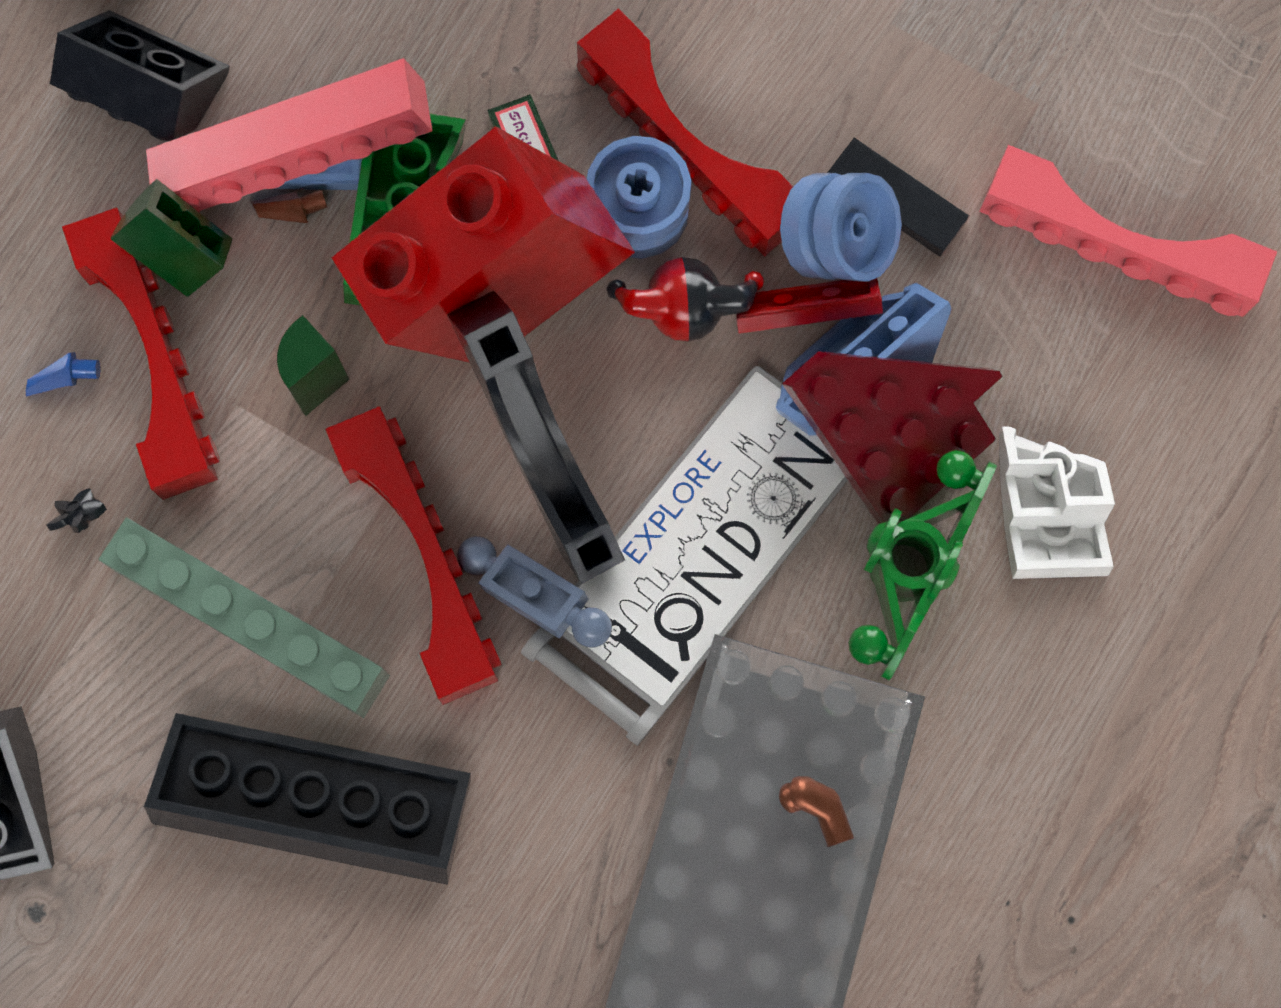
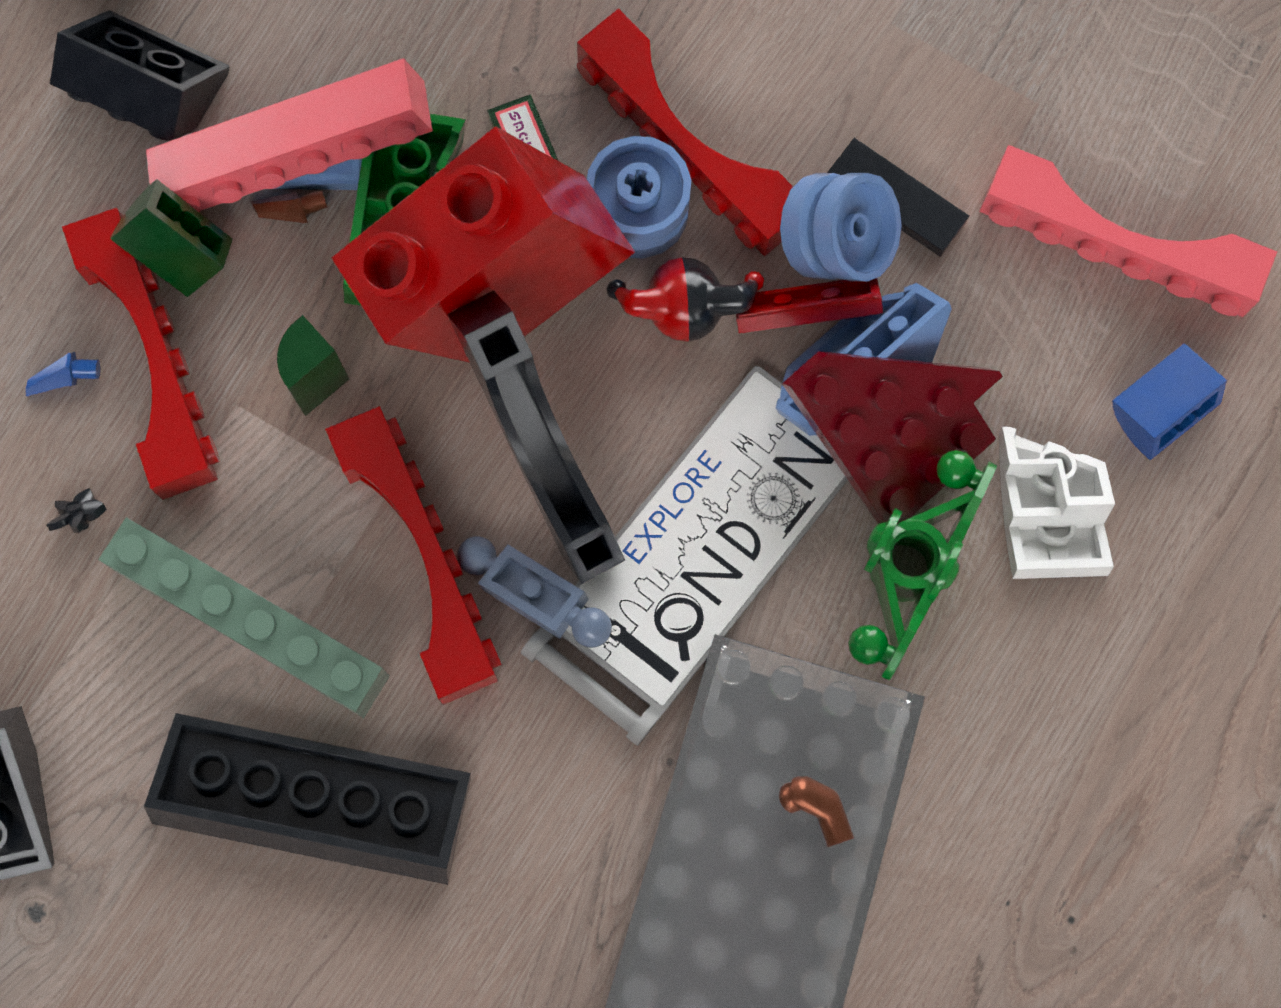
(1168, 400): none -> blue brick

